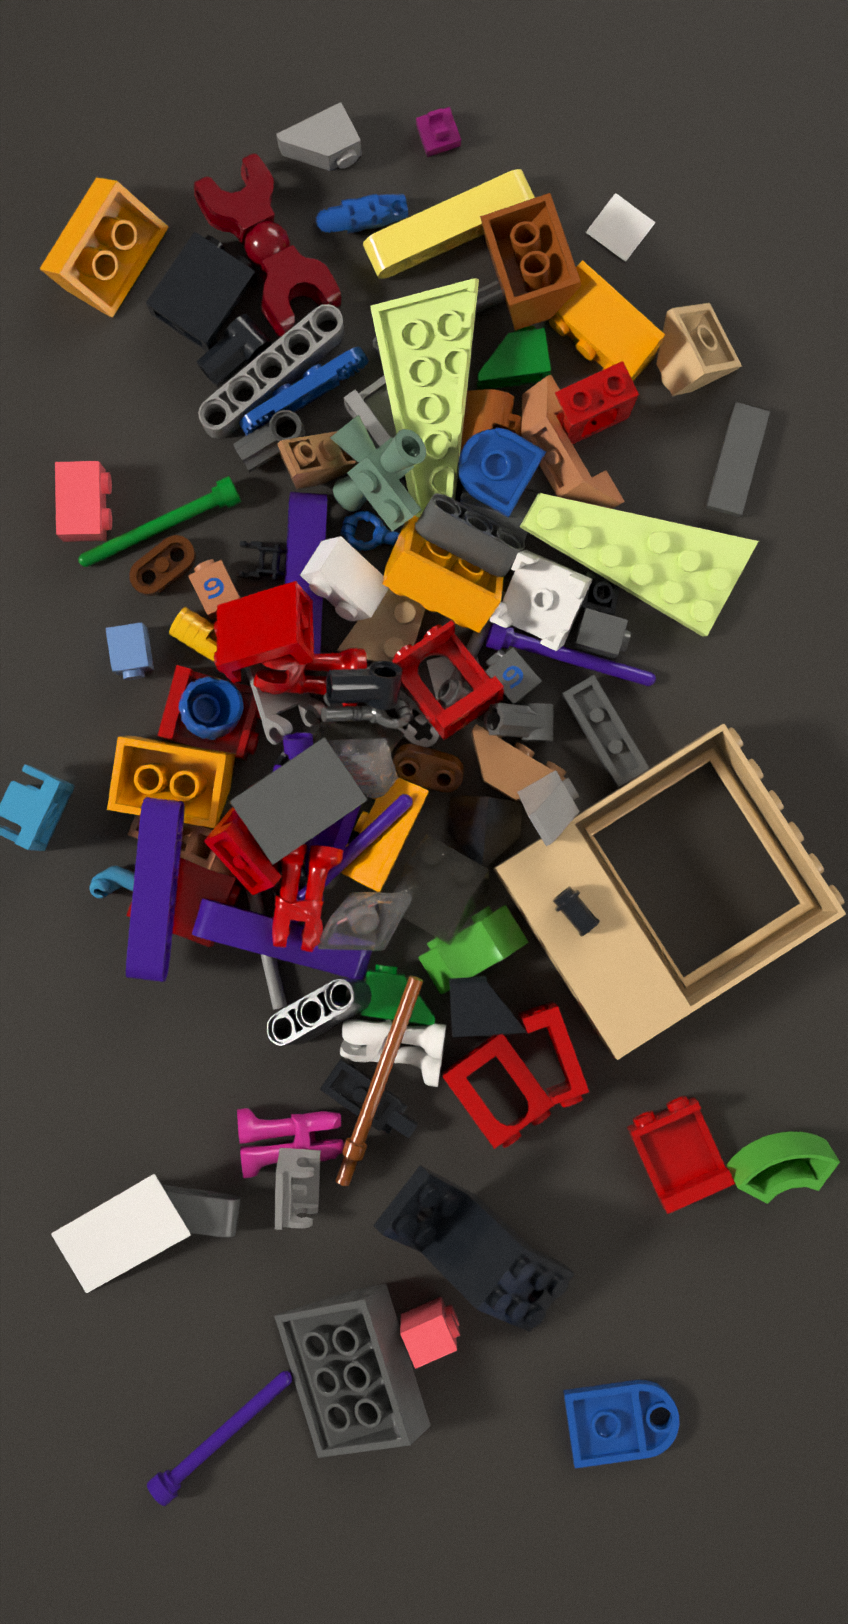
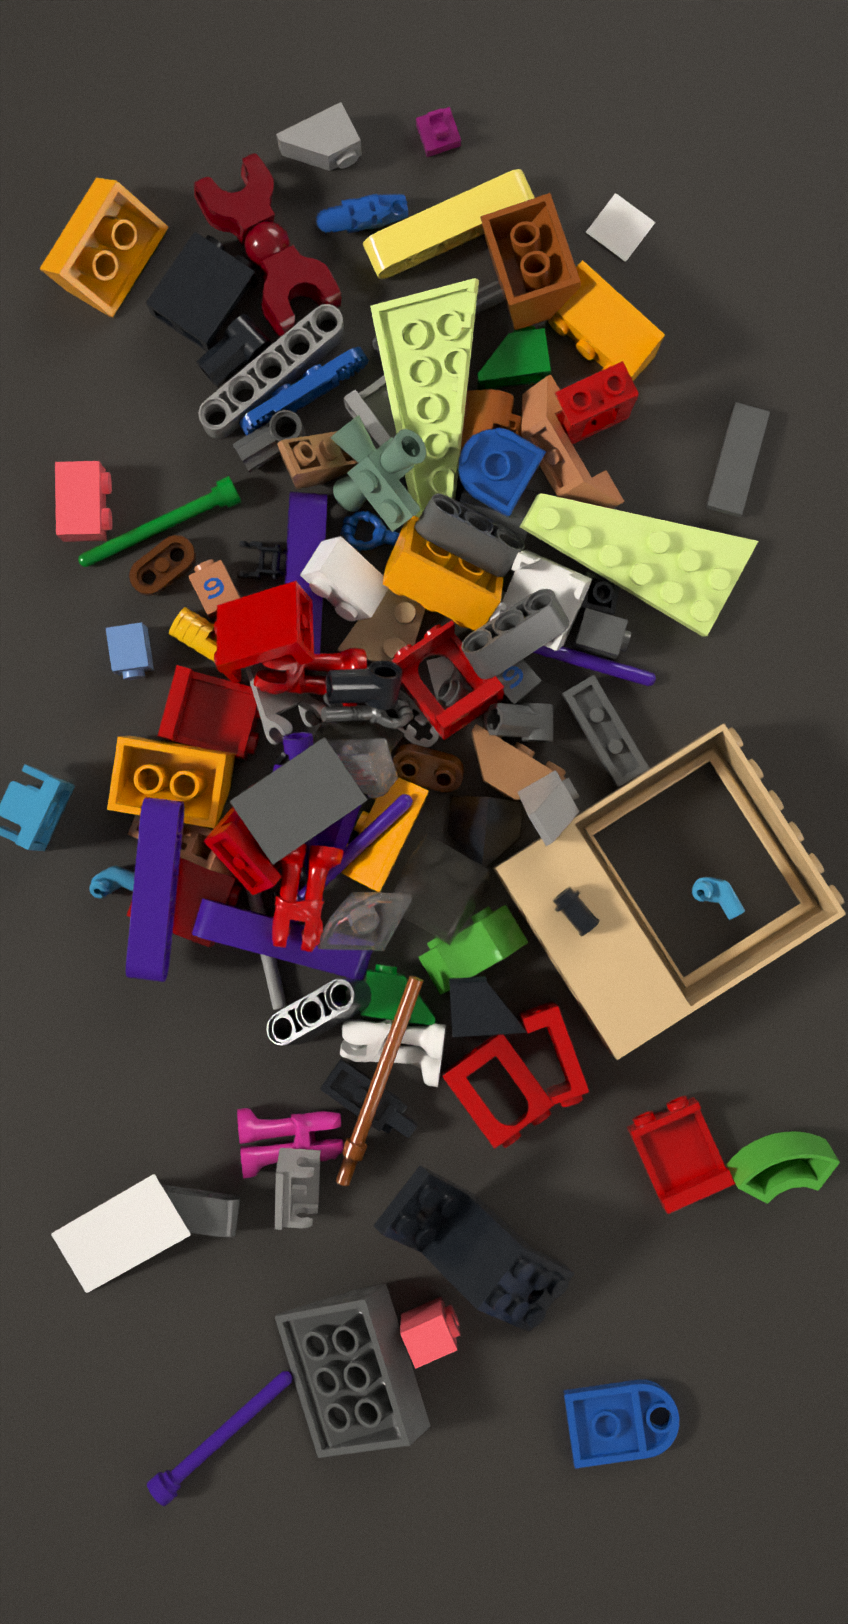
(211, 707): blue hair -> none
(515, 633): none -> dark grey beam
(694, 349): tan slope -> none
(719, 892): none -> dark azure arm

